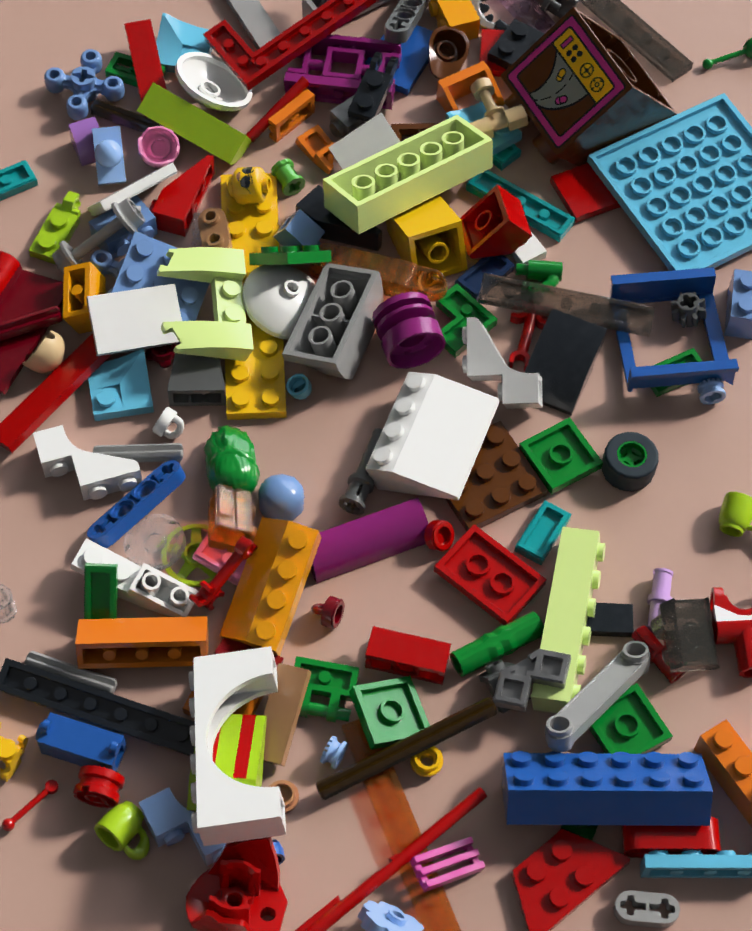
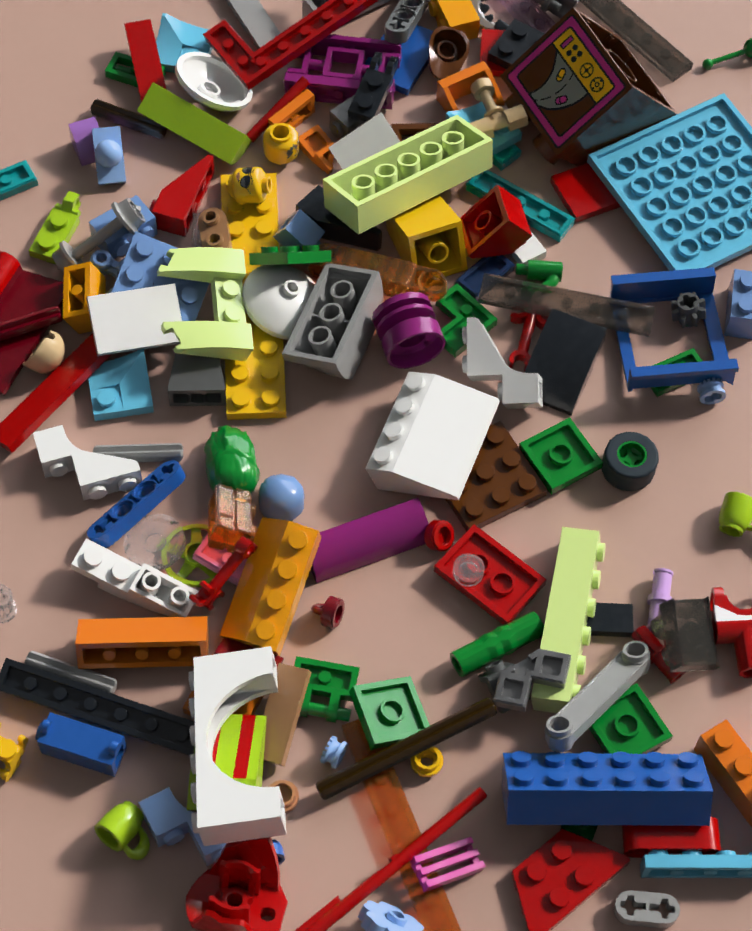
(51, 787): red hinge -> none
(84, 84): medium blue gear -> none
(98, 786): red wheel -> none
(100, 591): green tile -> none
(133, 189): white tile -> none
(158, 146): bright pink hair -> none
(163, 359): dark red plate -> none
(164, 421): white tile -> none
(281, 143): none -> yellow head
(288, 177): bright green bush -> none
(300, 384): medium azure hinge -> none
(360, 481): dark grey pin -> none
(407, 655): red piece -> none
(468, 569): none -> clear tile
(542, 532): teal tile -> none

